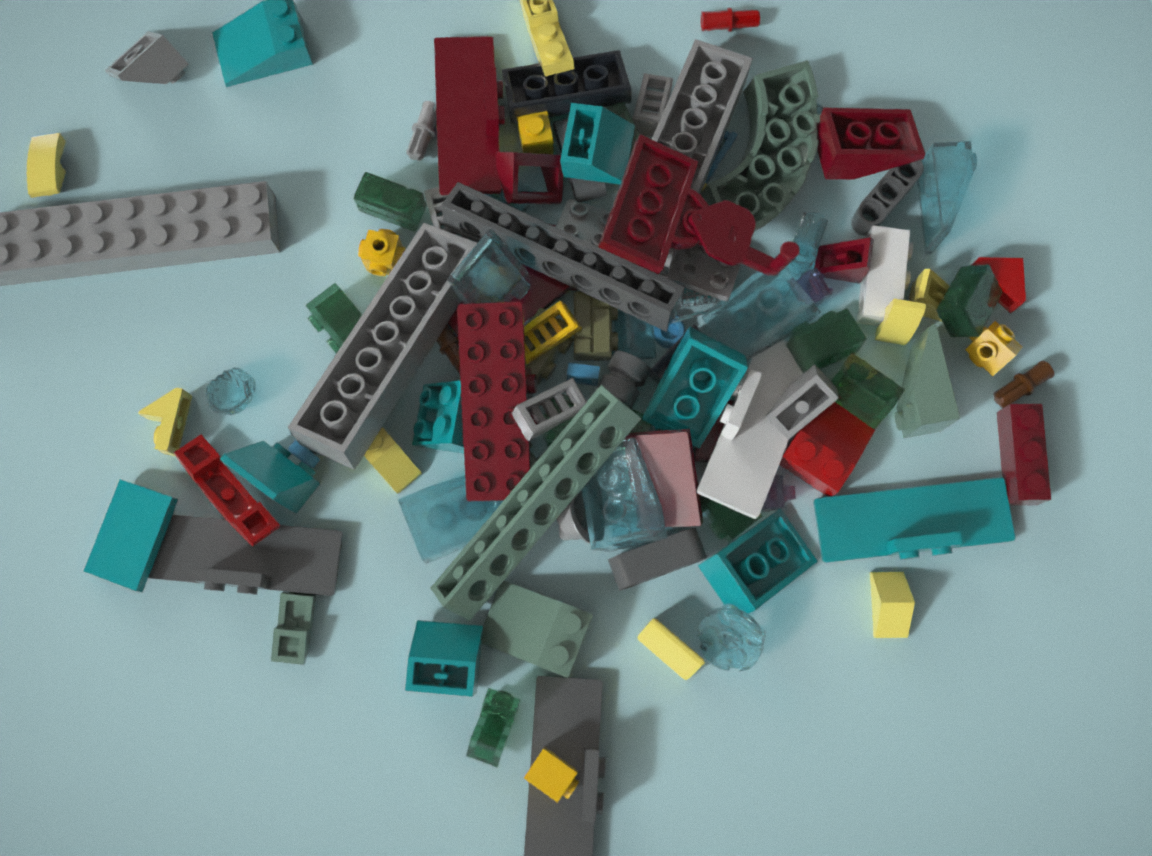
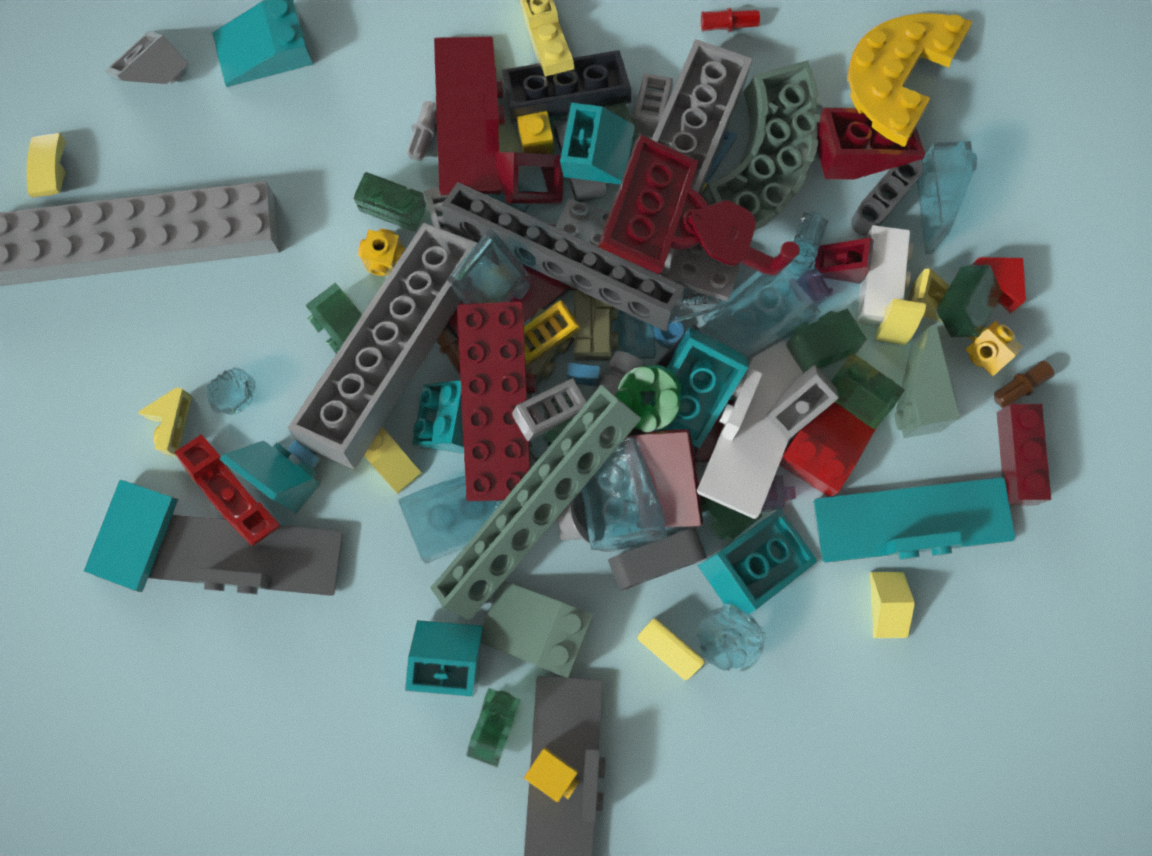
(294, 628): sand green slope -> none
(667, 396): none -> green plate
(886, 60): none -> yellow plate

